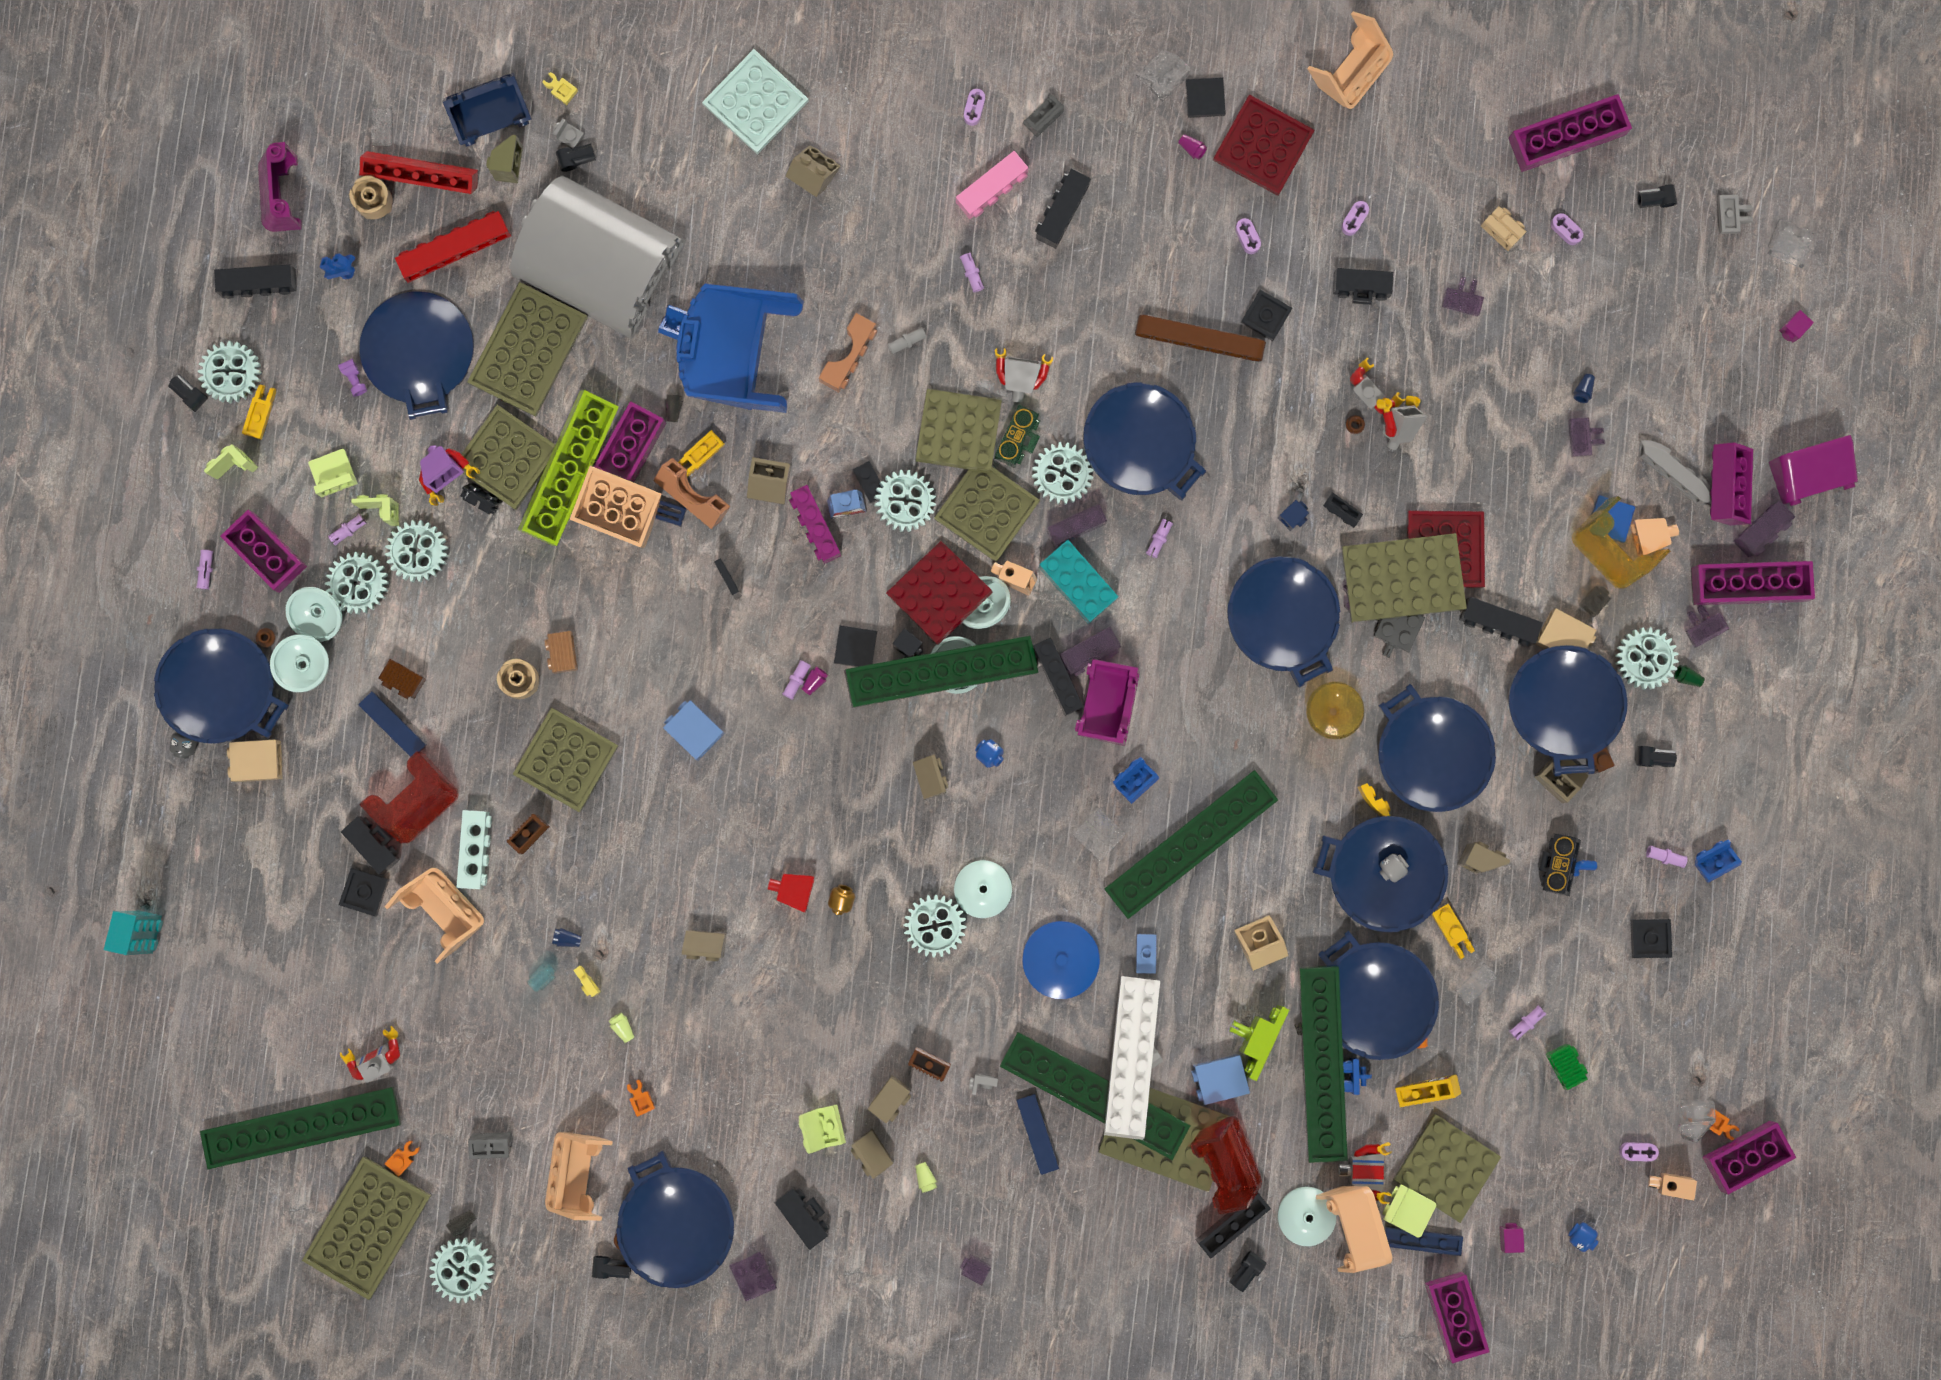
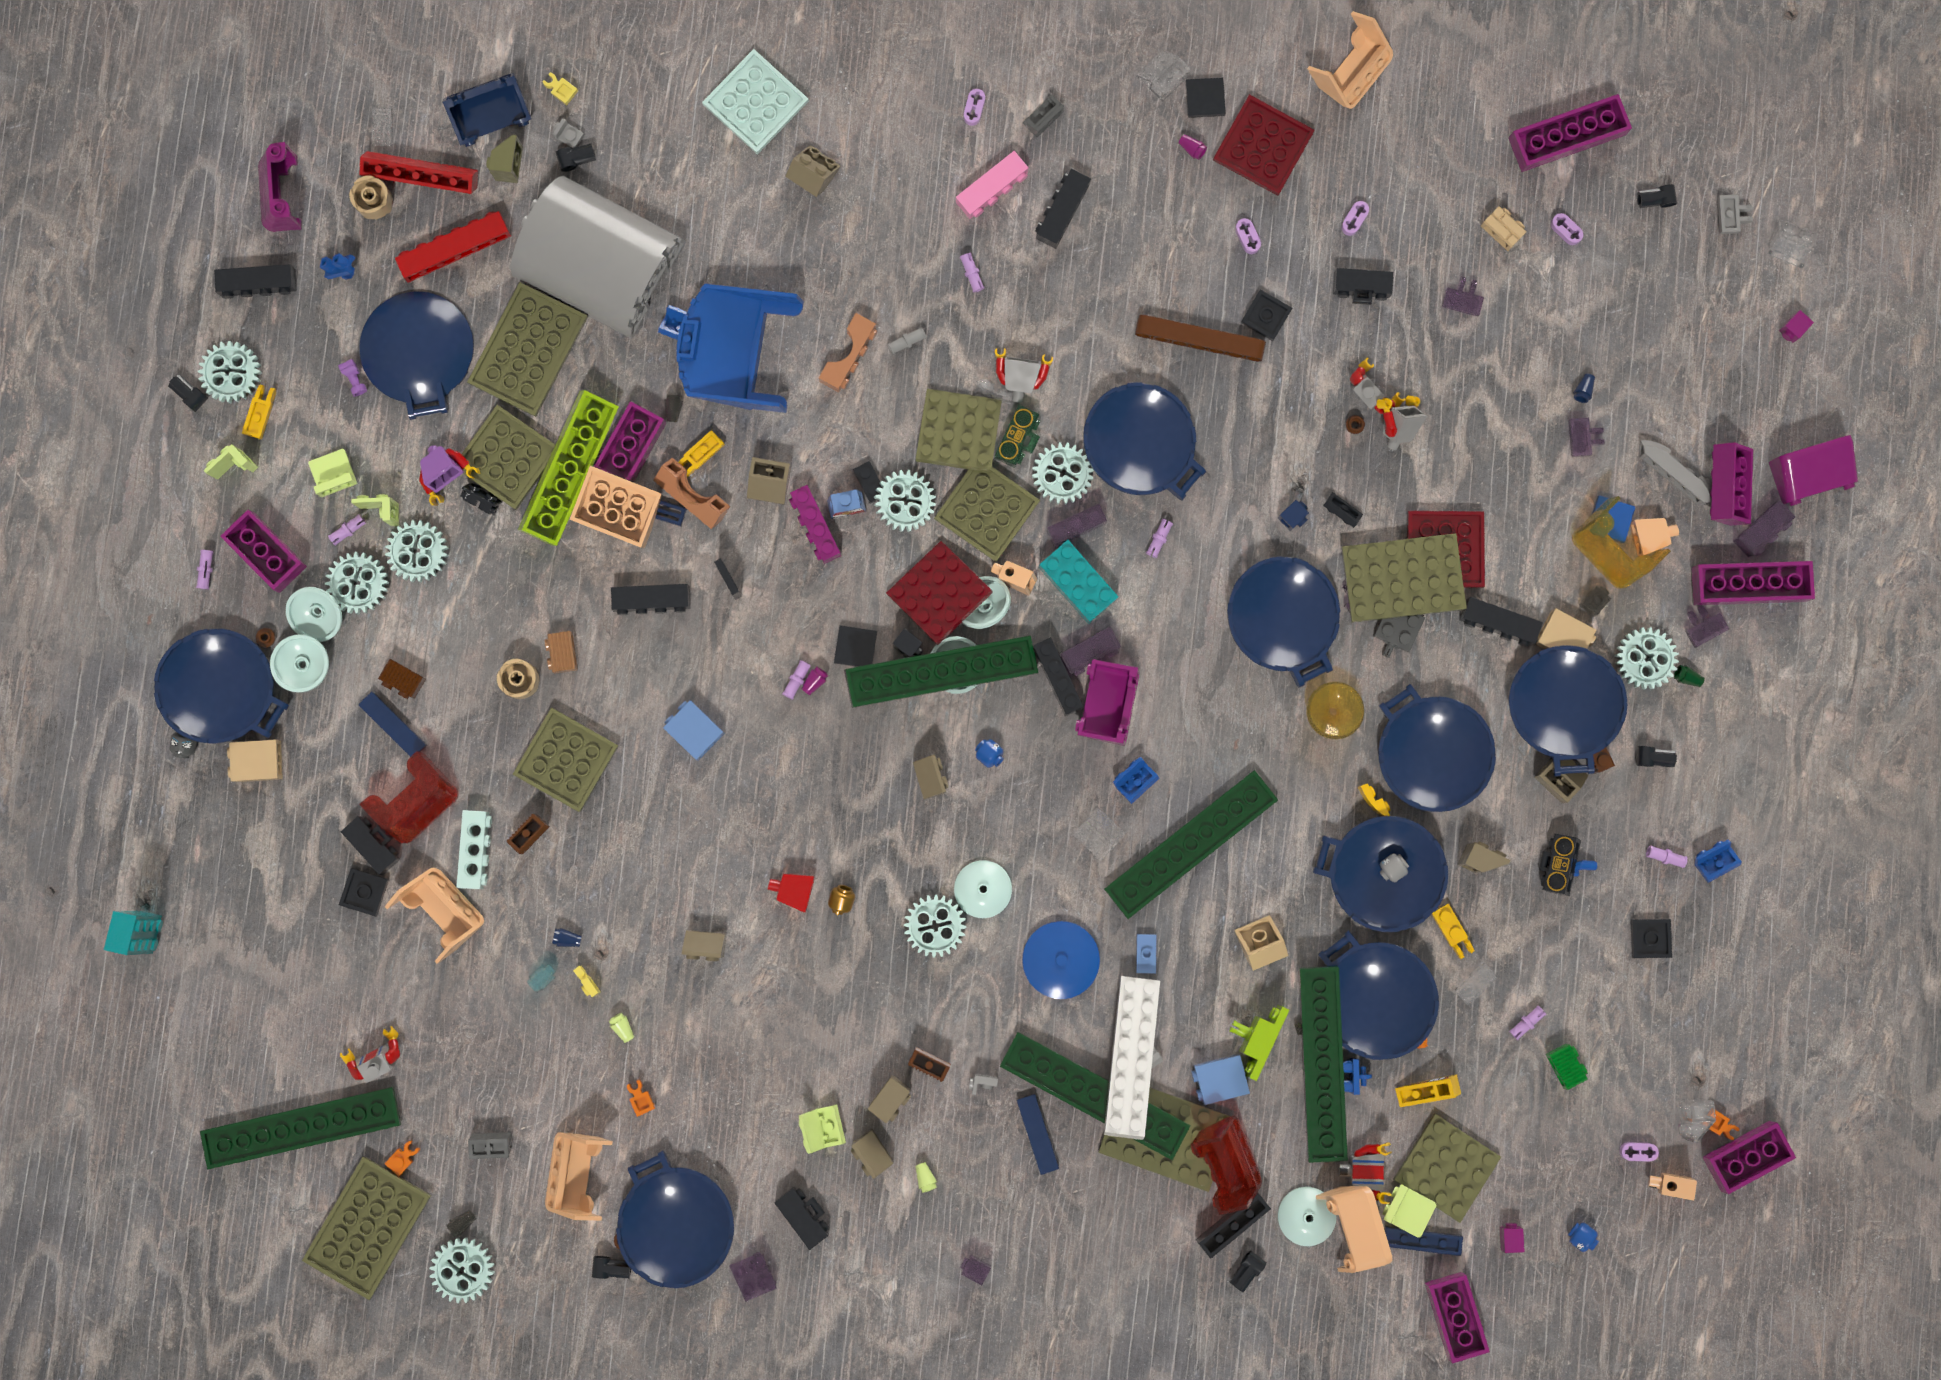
(650, 598): none -> black brick

